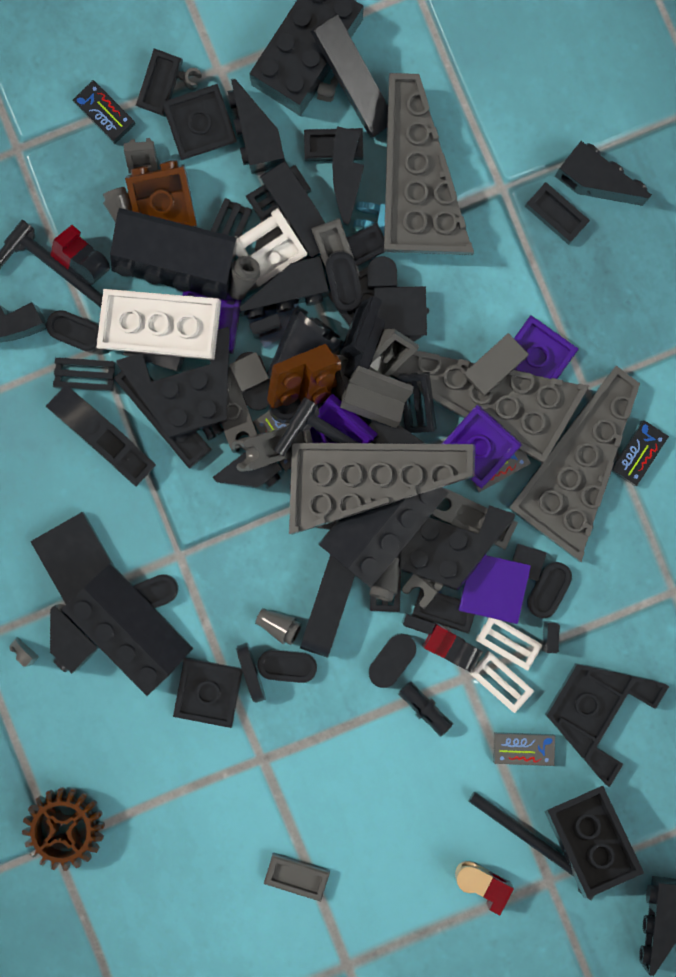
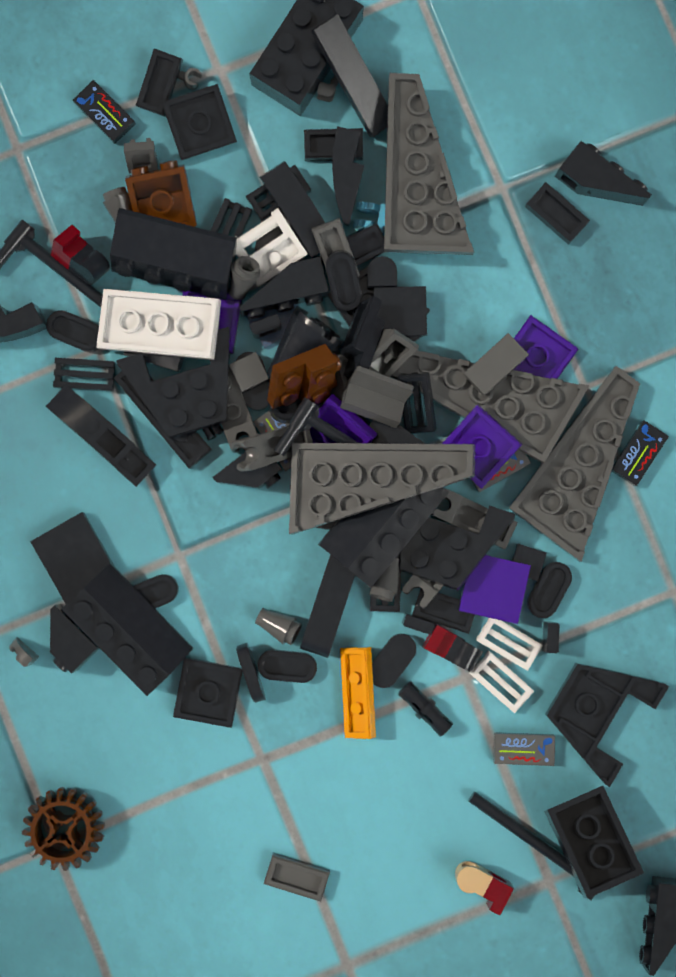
(261, 136): black slope -> none
(358, 692): none -> light orange tile

